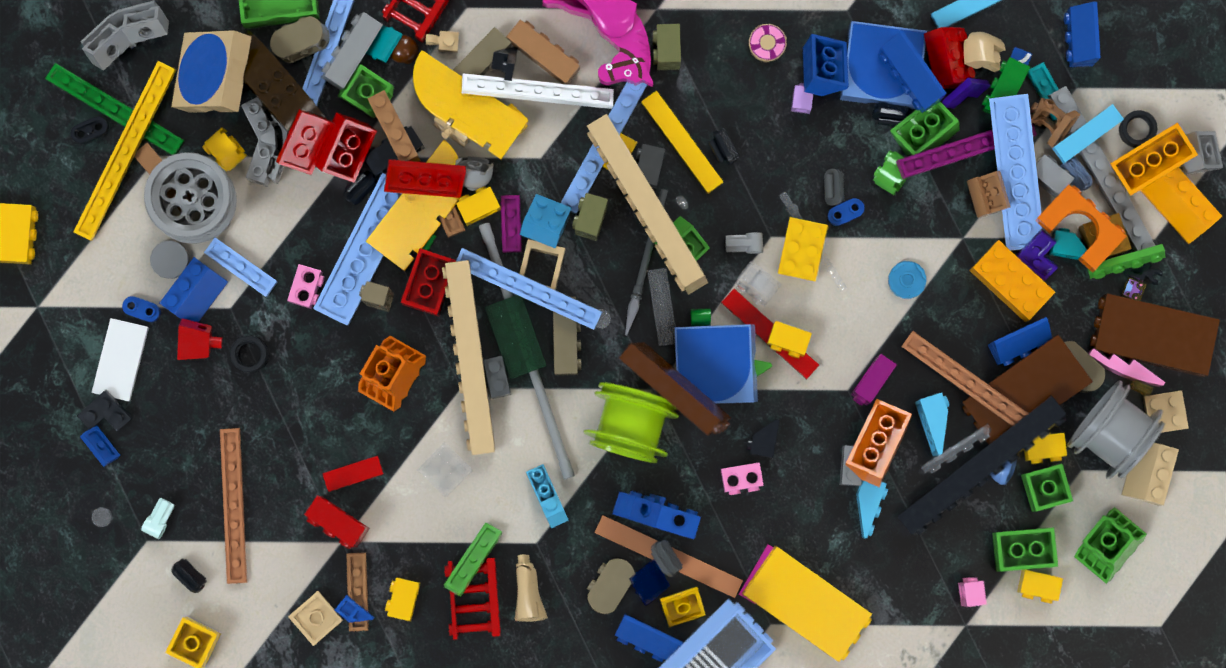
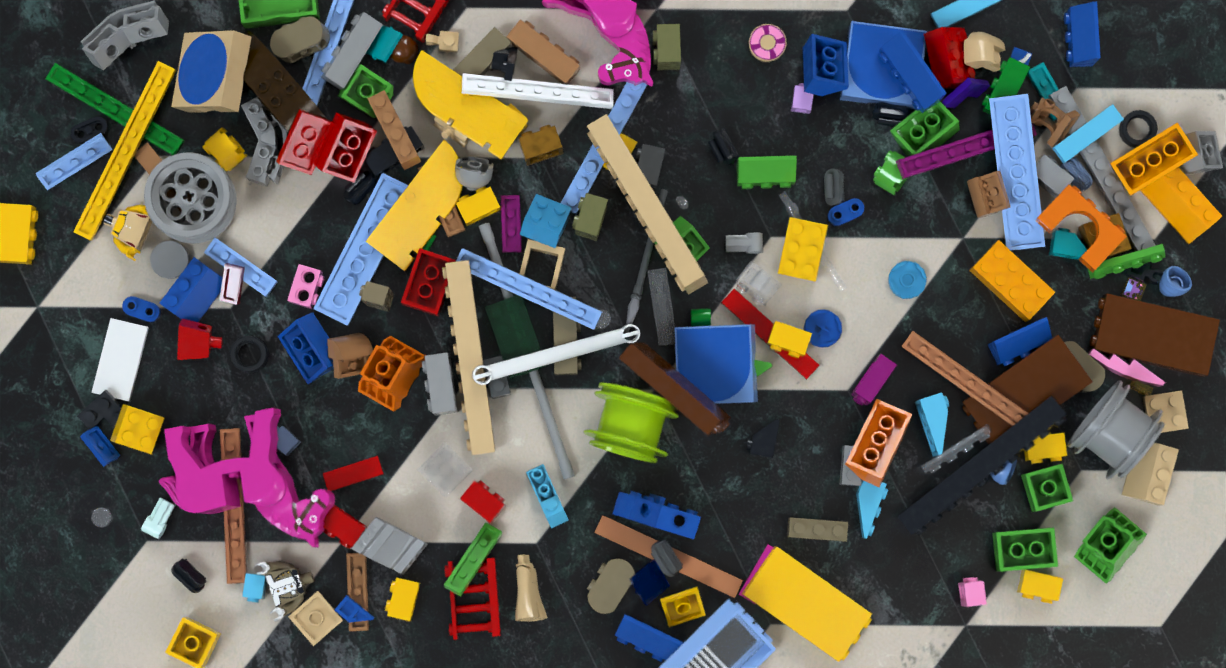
(74, 161): none -> light blue plate
(129, 229): none -> torso
(137, 429): none -> yellow brick
(213, 487): none -> dark pink animal
(232, 283): none -> tile
(254, 587): none -> medium azure brick
(285, 585): none -> torso
(286, 440): none -> sand blue brick
(307, 347): none -> blue slope
(349, 354): none -> medium nougat brick
(389, 545): none -> light grey slope
(424, 178): red plate -> none
(440, 384): none -> light grey brick
(482, 501): none -> red brick
(540, 144): none -> pearl gold brick
(556, 354): none -> white piece
(682, 142): yellow tile -> none
(741, 474): bright pink brick -> none
(766, 171): none -> bright green slope
(817, 529): none -> dark tan brick
(825, 328): none -> blue tile
(1034, 255): dark purple tile -> none
(1175, 282): none -> medium blue hat

